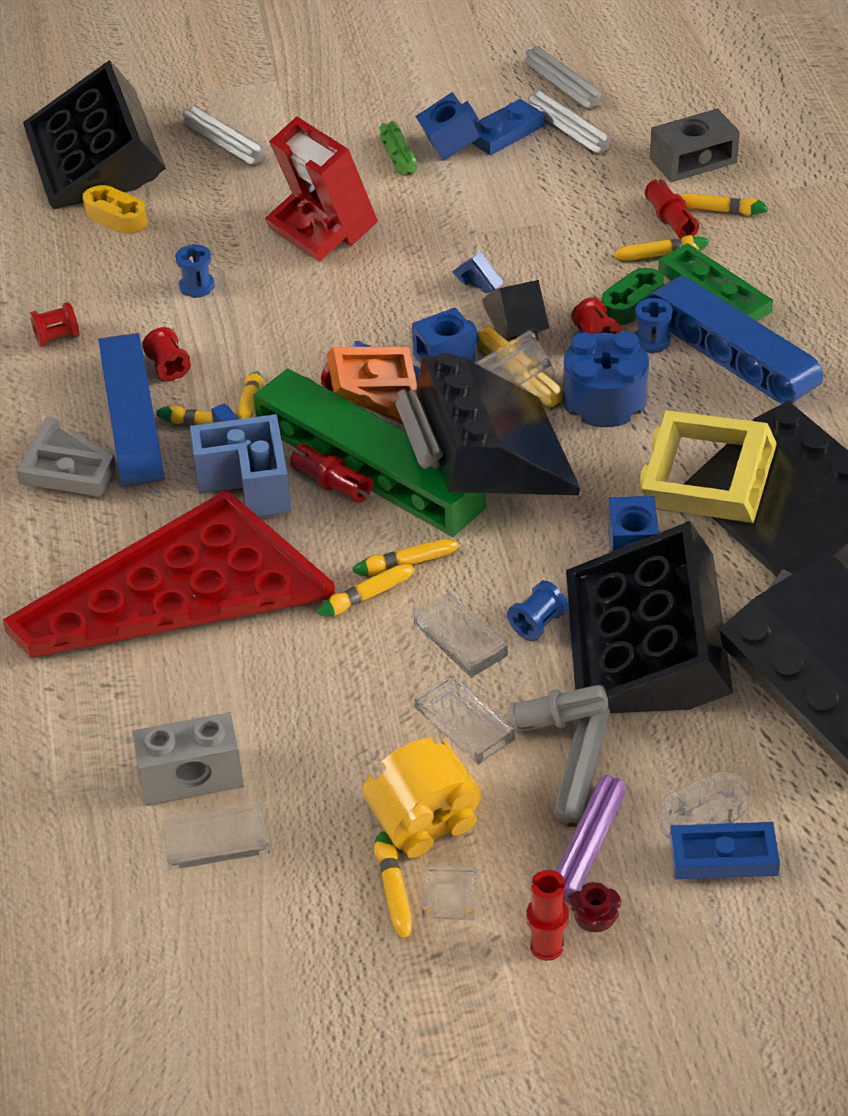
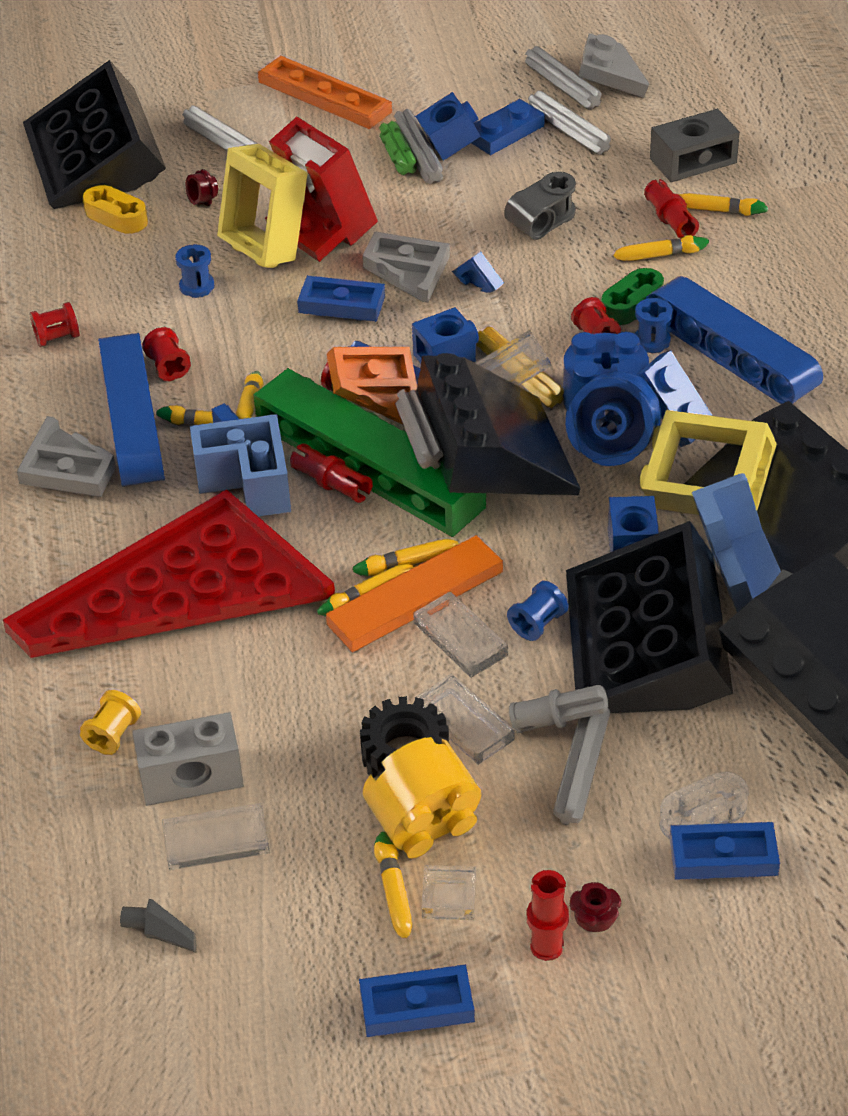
(110, 722): none -> yellow bush
(159, 925): none -> dark grey bar
(201, 187): none -> dark red plate
(244, 172): none -> light yellow window
(325, 92): none -> orange tile
(341, 298): none -> blue plate
(395, 601): none -> orange tile
(397, 722): none -> black tyre
(407, 262): none -> light grey wing
(416, 1000): none -> blue plate
(426, 159): none -> light grey axle
(517, 310): black slope -> none
(543, 205): none -> dark grey piece
(590, 833): medium lavender axle -> none
(601, 439): none -> blue brick
(611, 65): none -> light grey wing
(673, 388): none -> plate
(716, 279): green plate -> none
(736, 538): none -> medium blue panel

